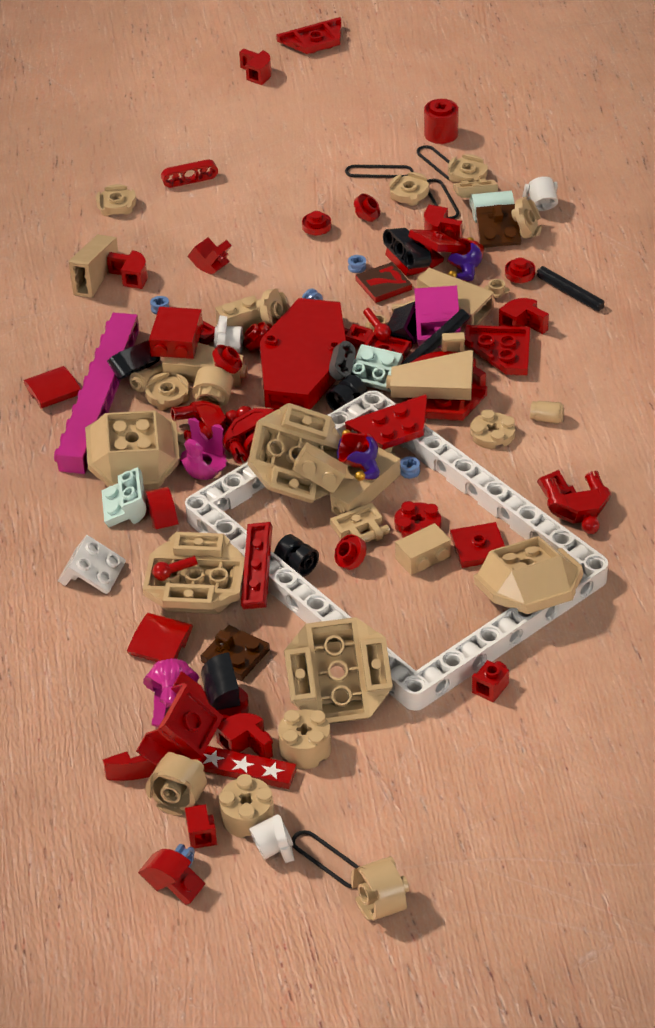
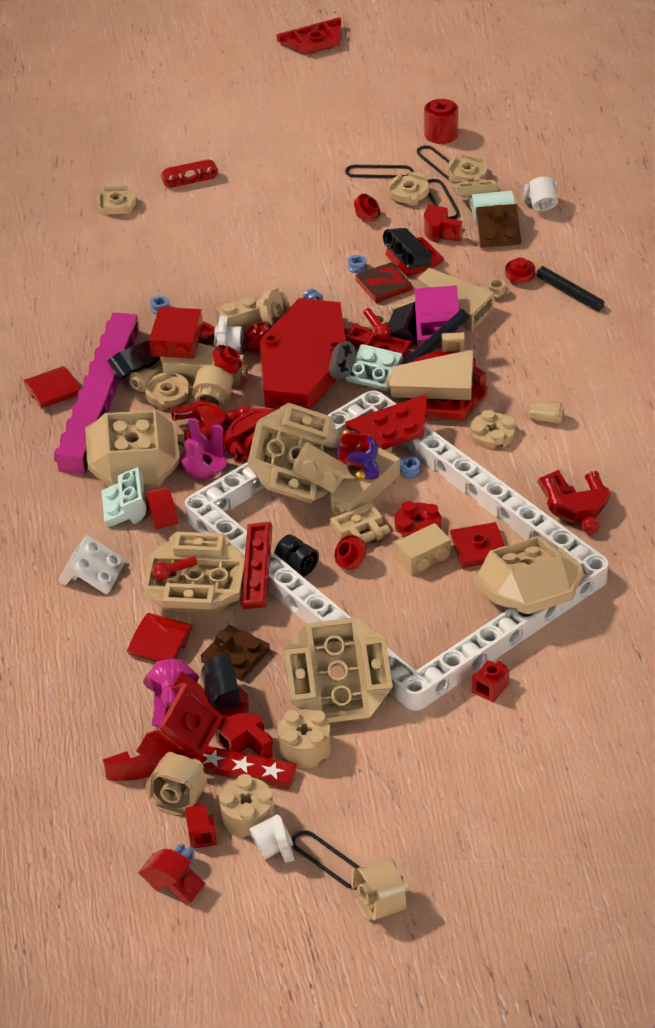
(91, 265): tan slope -> none
(130, 267): red brick -> none
(209, 256): red brick -> none
(256, 65): red brick -> none
(316, 223): red plate -> none
(345, 391): black wheel -> none
(437, 241): red plate -> none
(467, 260): dark purple piece -> none
(501, 346): red plate -> none
(523, 313): red brick -> none
(526, 215): tan plate -> none

